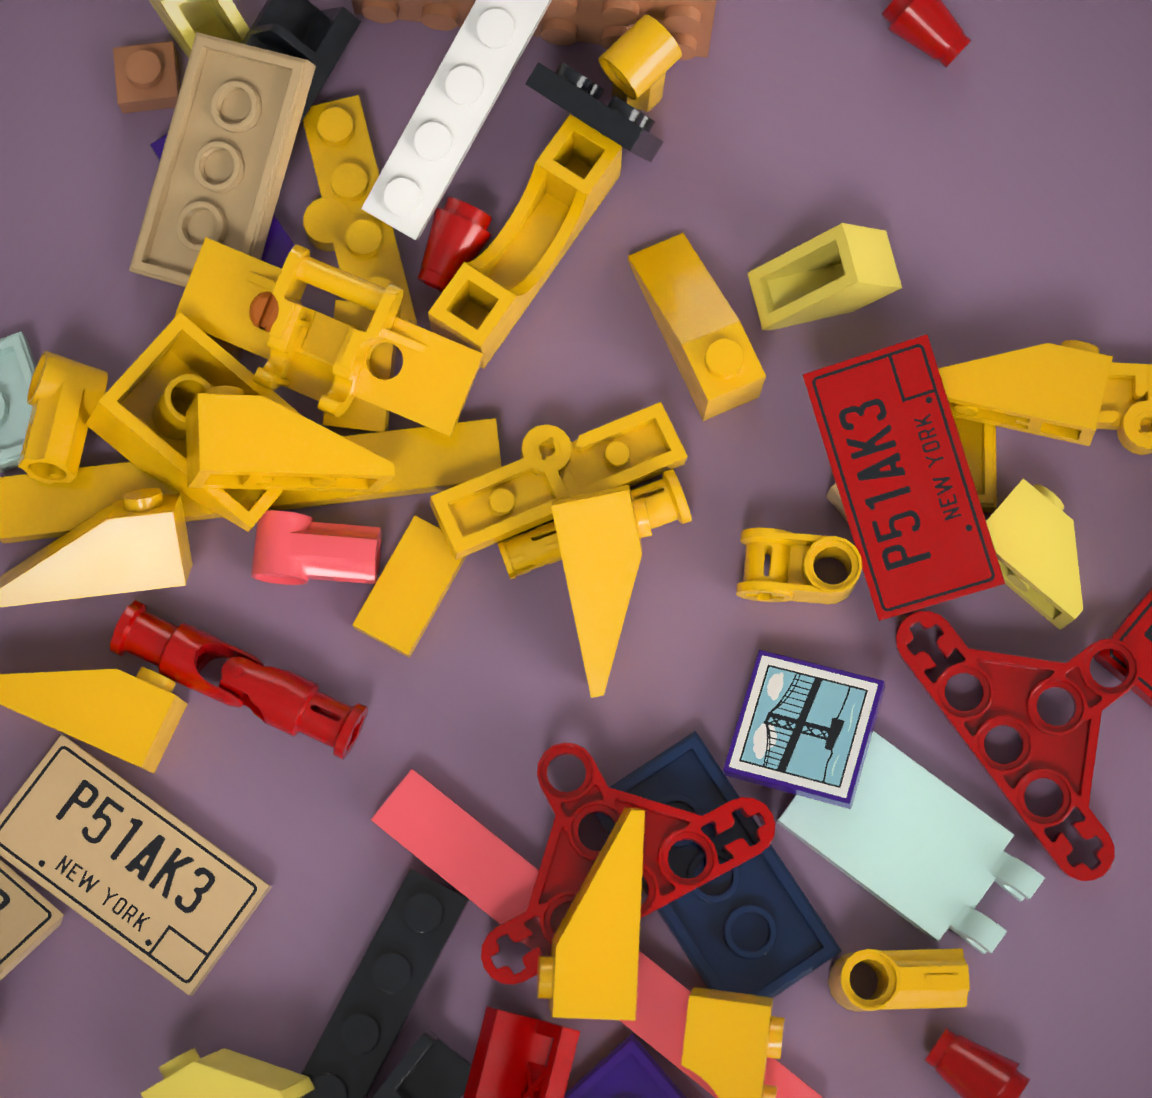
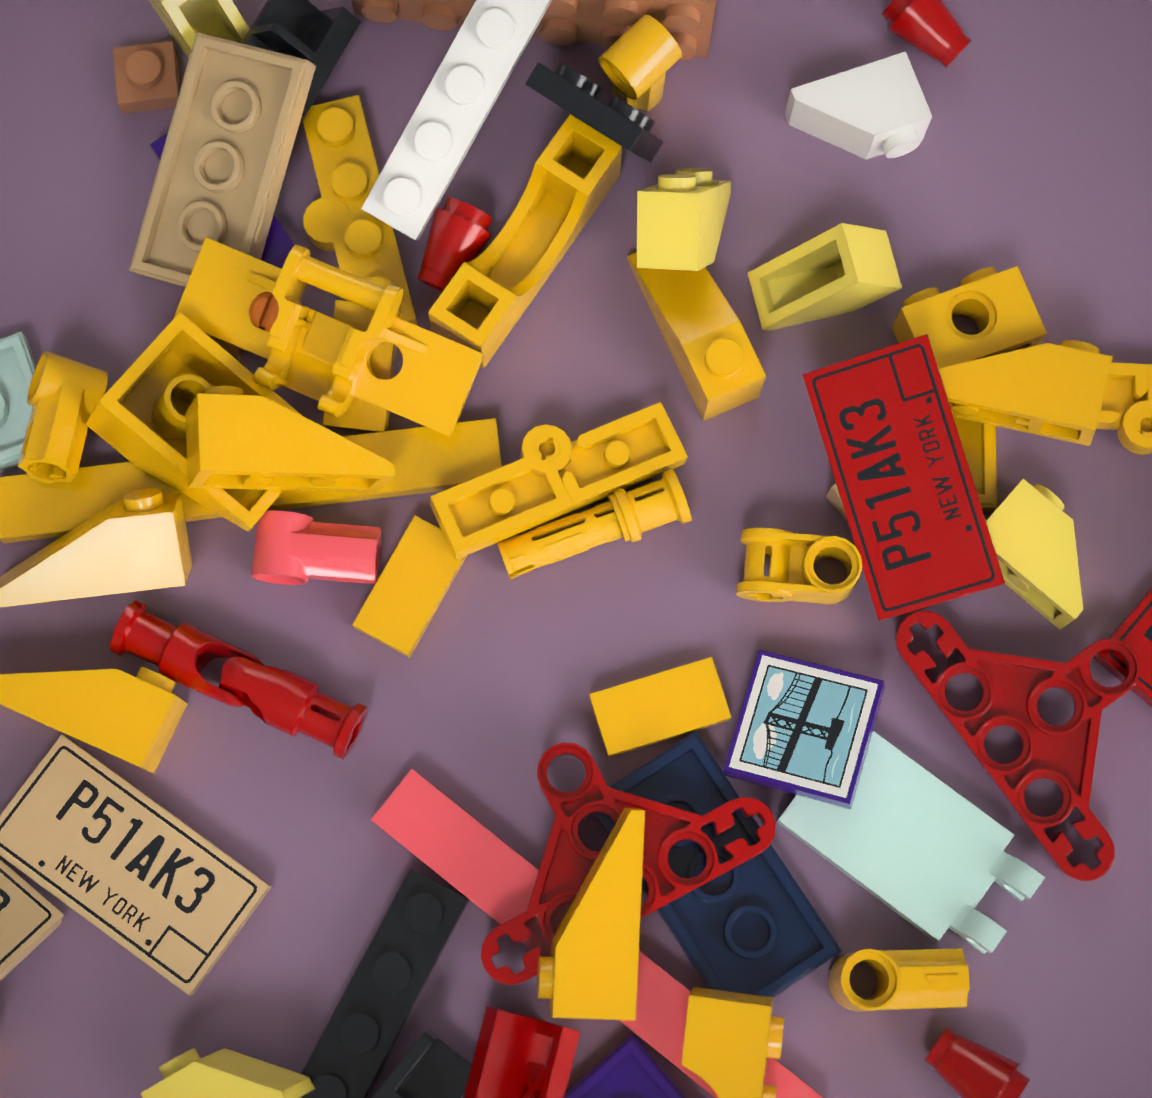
(600, 561): yellow slope -> none
(659, 707): none -> yellow tile
(681, 220): none -> light yellow slope
(864, 109): none -> white slope
(992, 299): none -> yellow brick

